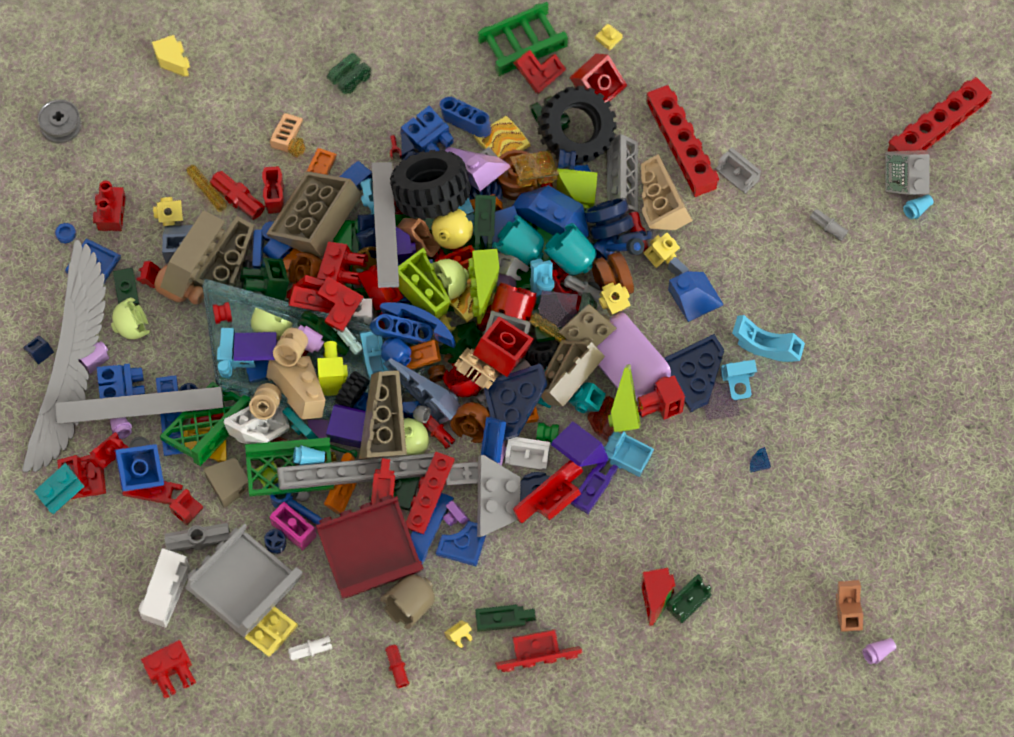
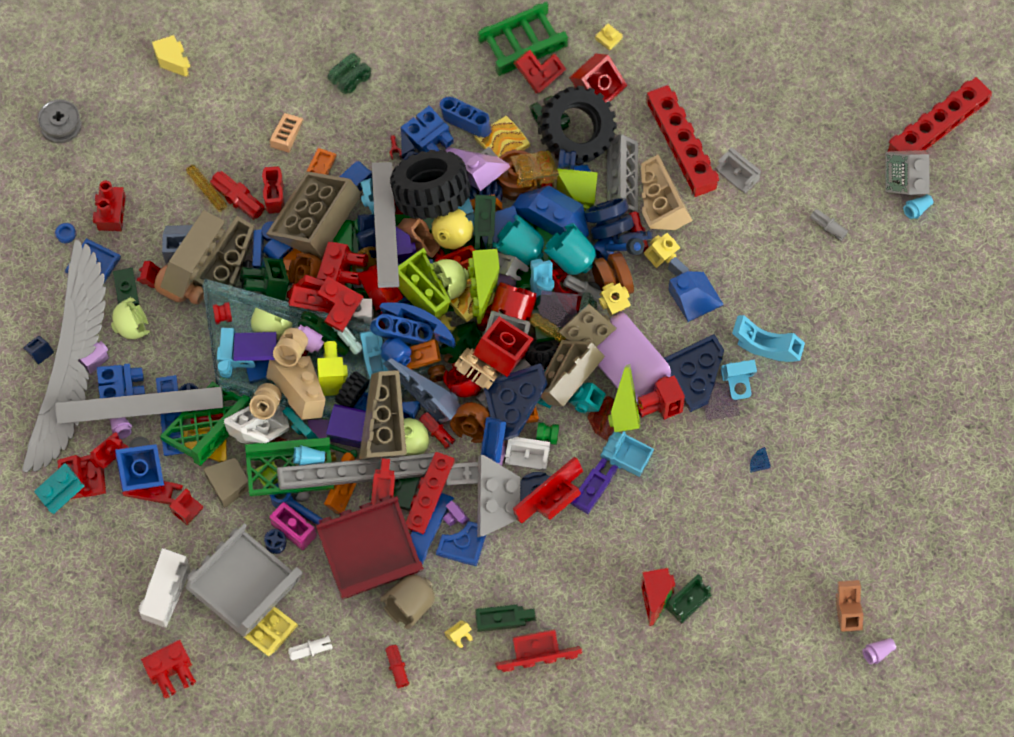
(176, 211): light yellow brick -> none
(184, 539): light grey piece -> none
(296, 147): clear yellow plate -> none
(421, 414): light grey hinge -> none
(580, 446): dark purple slope -> none

